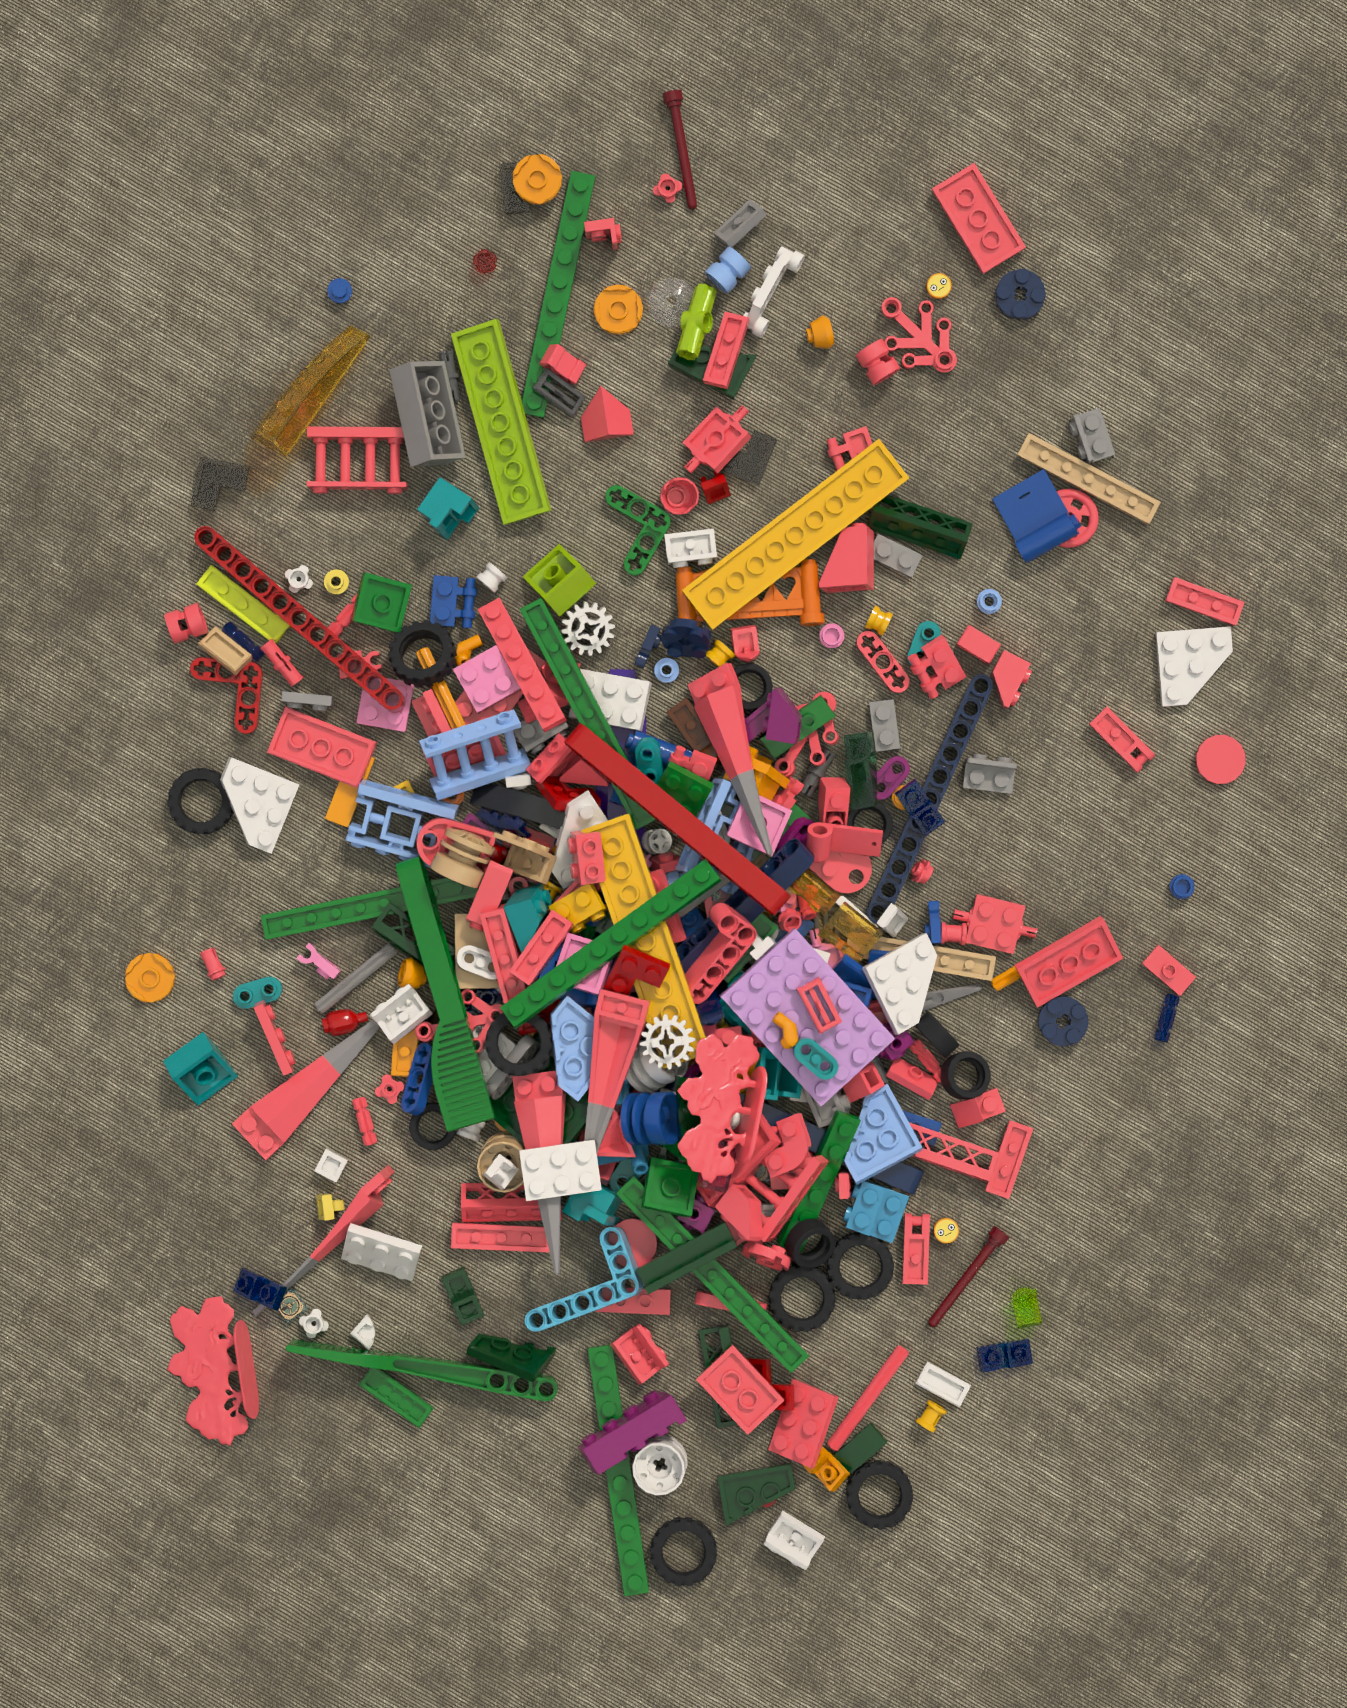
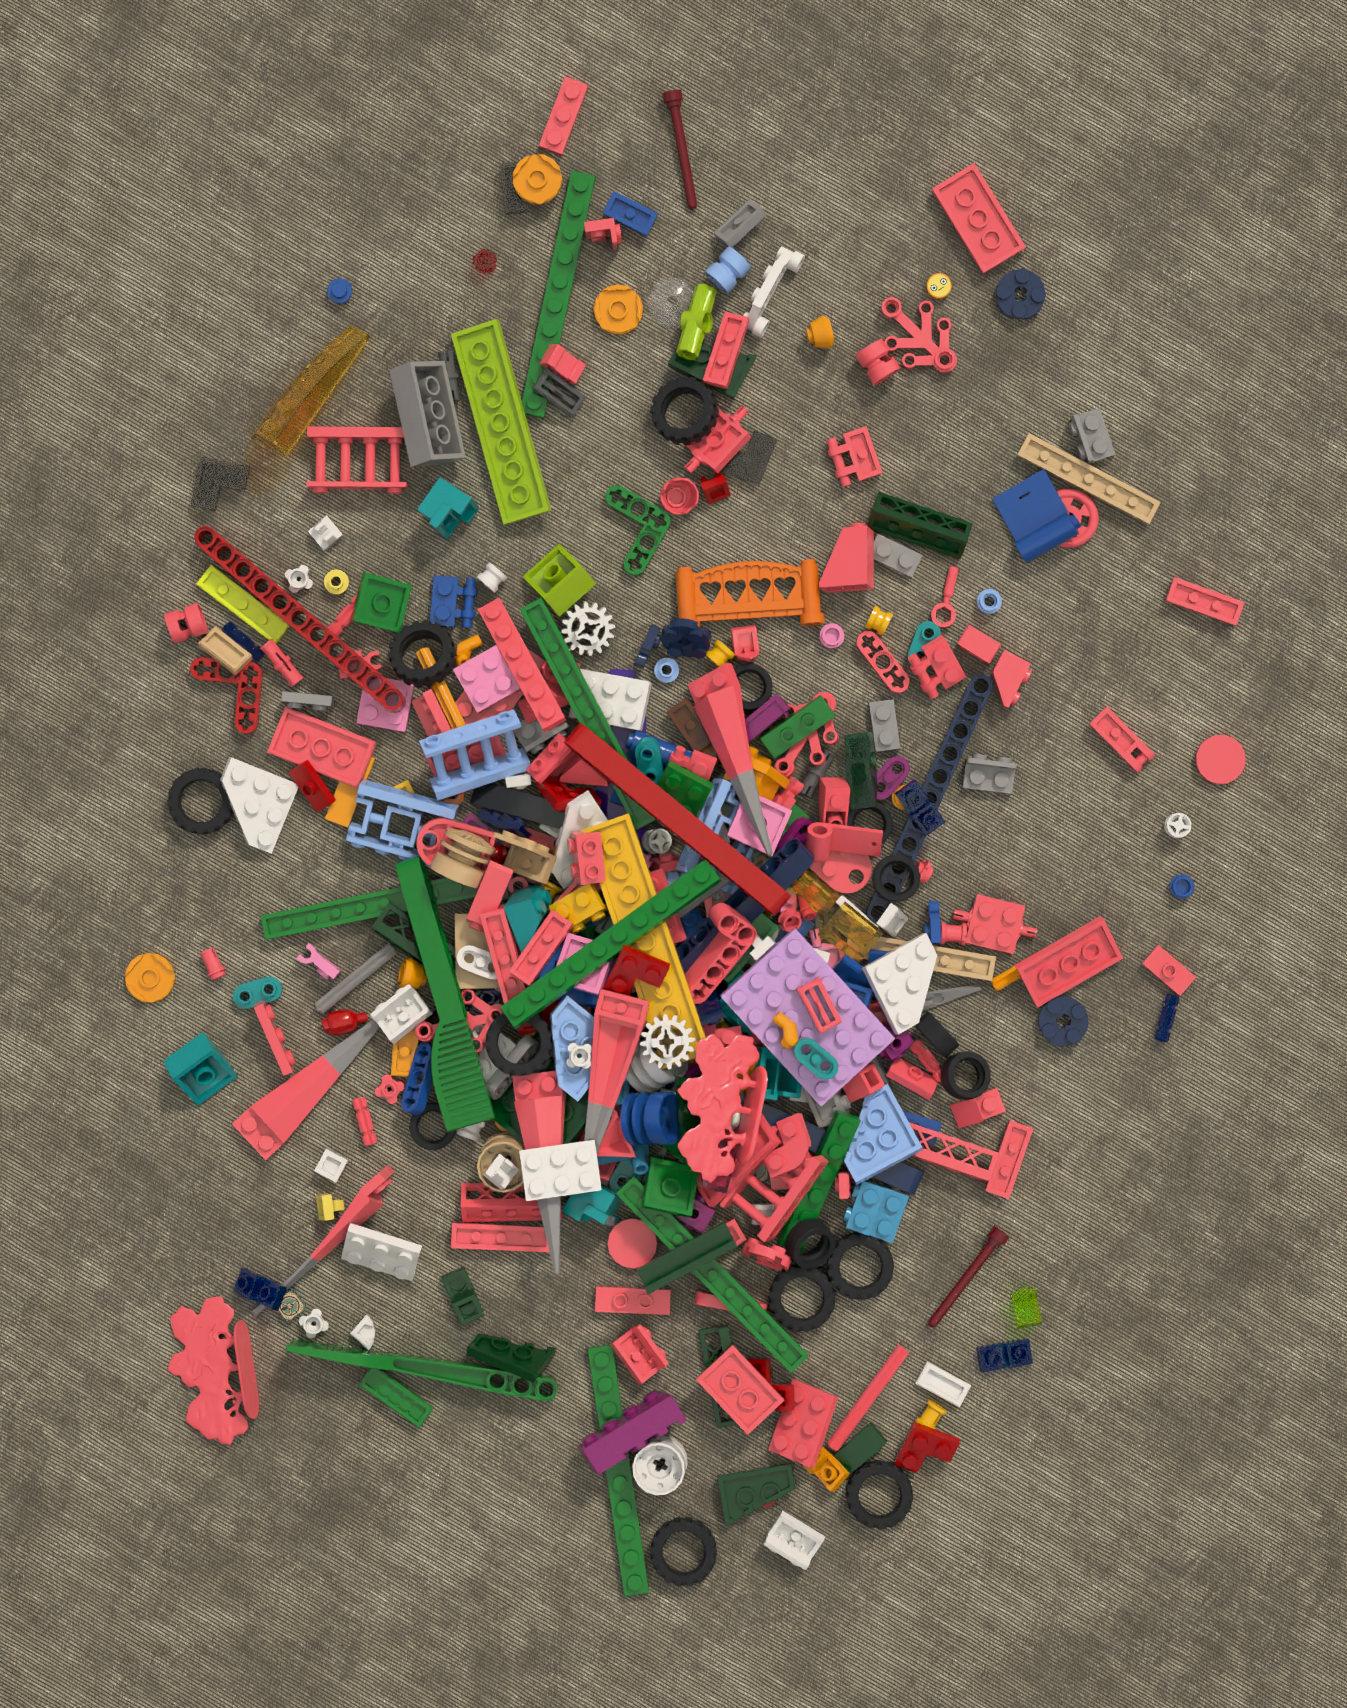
(312, 786): none -> red plate
(325, 533): none -> white tile
(563, 116): none -> coral plate
(584, 1050): none -> white plate
(594, 1293): medium azure beam -> none
(605, 418): coral slope -> none
(630, 214): none -> blue plate
(666, 180): coral plate -> none
(673, 390): none -> black tyre
(690, 547): white bracket -> none
(742, 1211): coral slope -> none
(784, 718): magenta slope -> none
(795, 534): yellow plate -> none
(899, 859): none -> black tyre
(916, 1249): coral plate -> none
(925, 1441): none -> red plate
(946, 1230): light yellow tile -> none
(948, 593): none -> coral piece
(1182, 826): none -> white wheel
(1189, 660): white plate -> none

